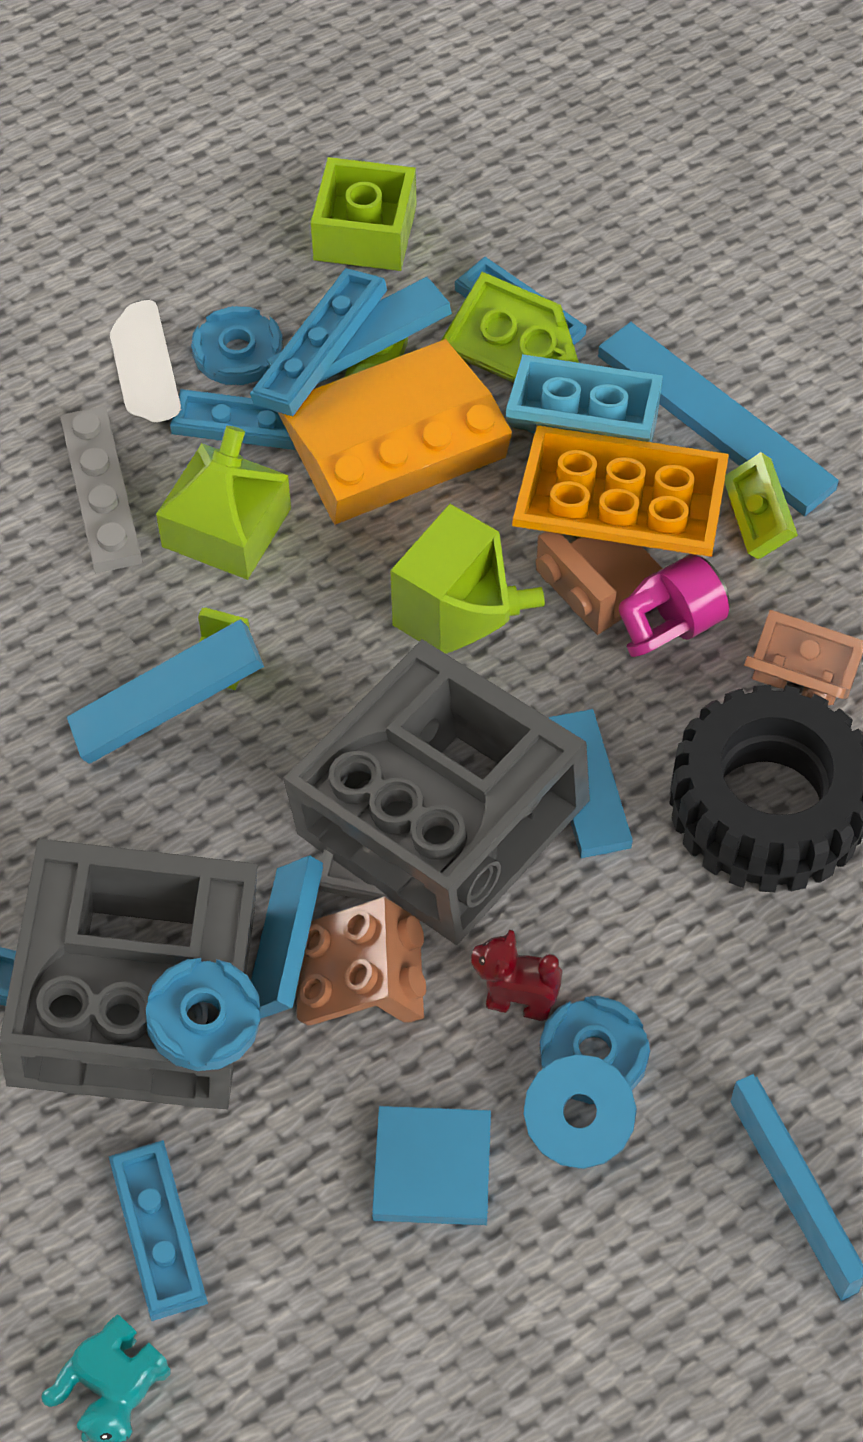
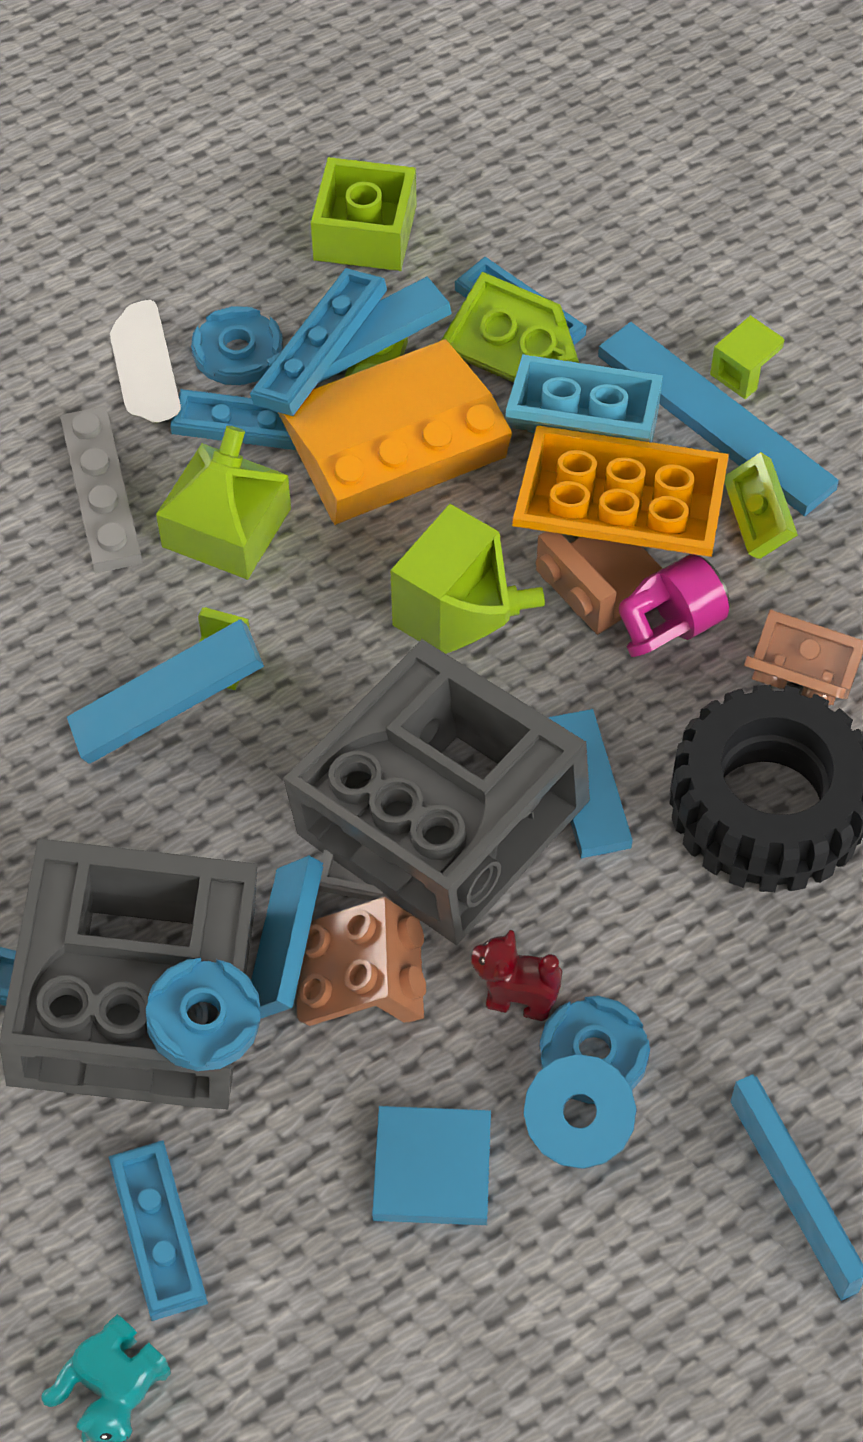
(742, 354): none -> lime panel

